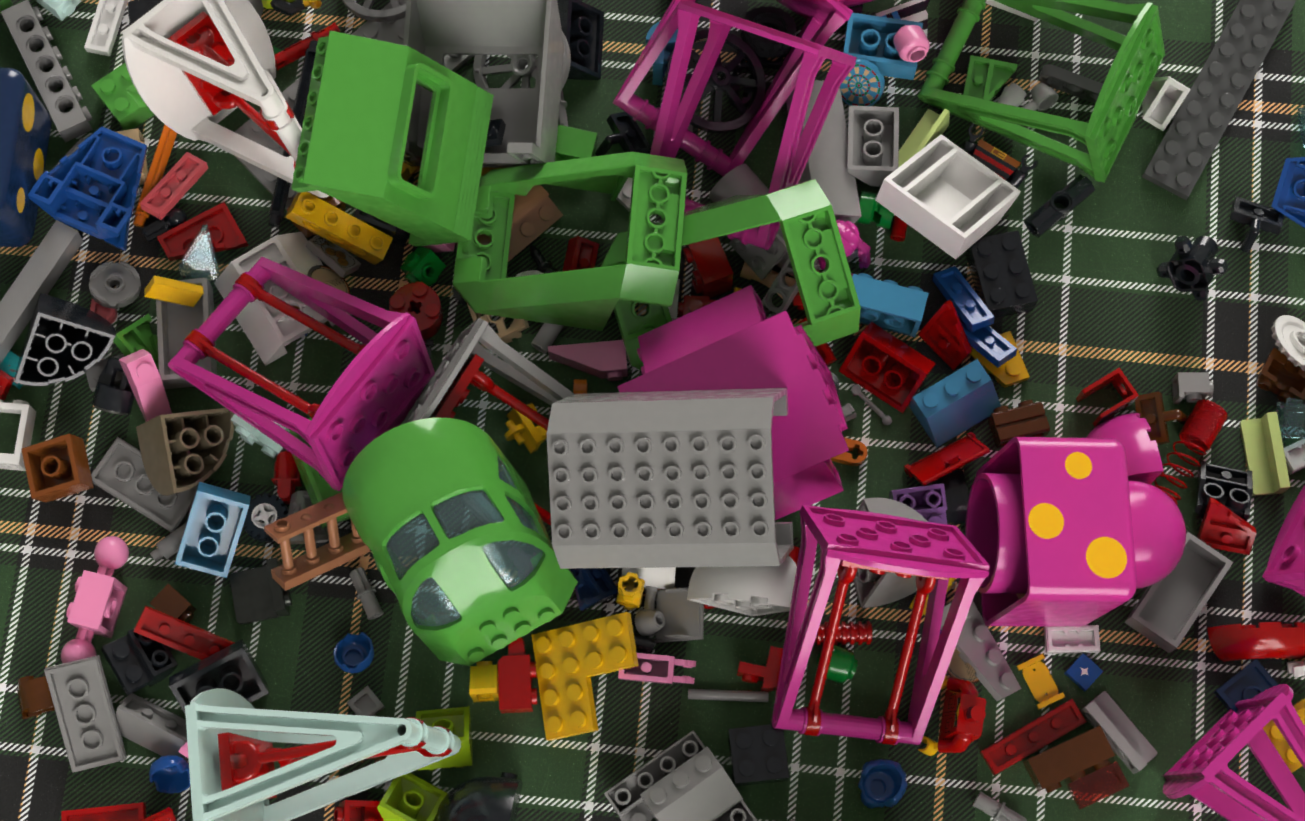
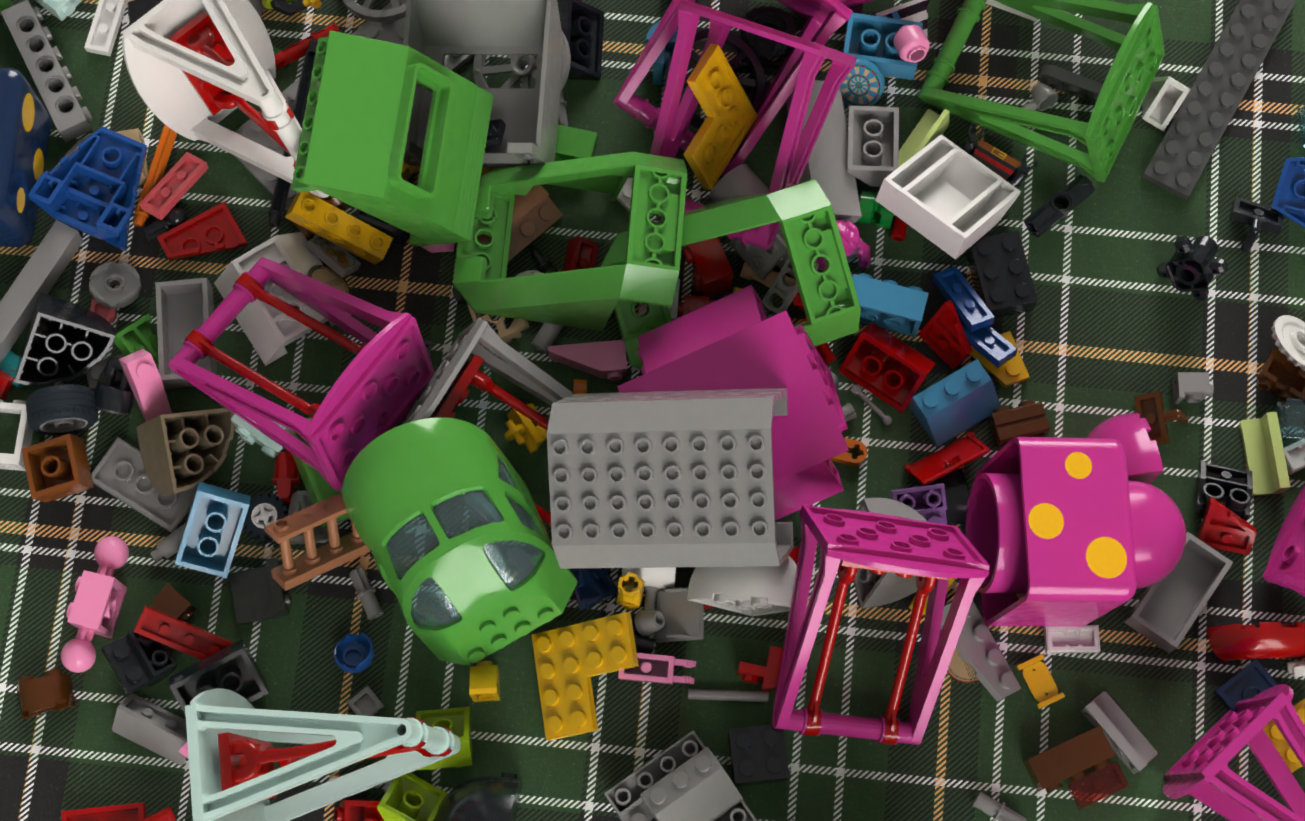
(61, 409): none -> black wheel
(85, 713): light grey tile -> none
(122, 98): bright green slope -> none
(170, 774): blue hair -> none
(173, 291): yellow tile -> none
(200, 258): clear light blue slope -> none
(421, 298): red brick -> none
(422, 266): green brick -> none
(515, 680): red hinge -> none
(626, 133): black plate -> none
(727, 115): none -> yellow plate
(842, 664): green head -> none
(847, 633): red piece -> none
(882, 783): blue hair -> none
(961, 718): red torso -> none
(986, 77): bright green wing -> none
(1012, 95): light grey cone -> none
(1032, 737): red tile -> none
(1083, 672): blue tile -> none
(1116, 378): red piece -> none
(1198, 433): red piece -> none

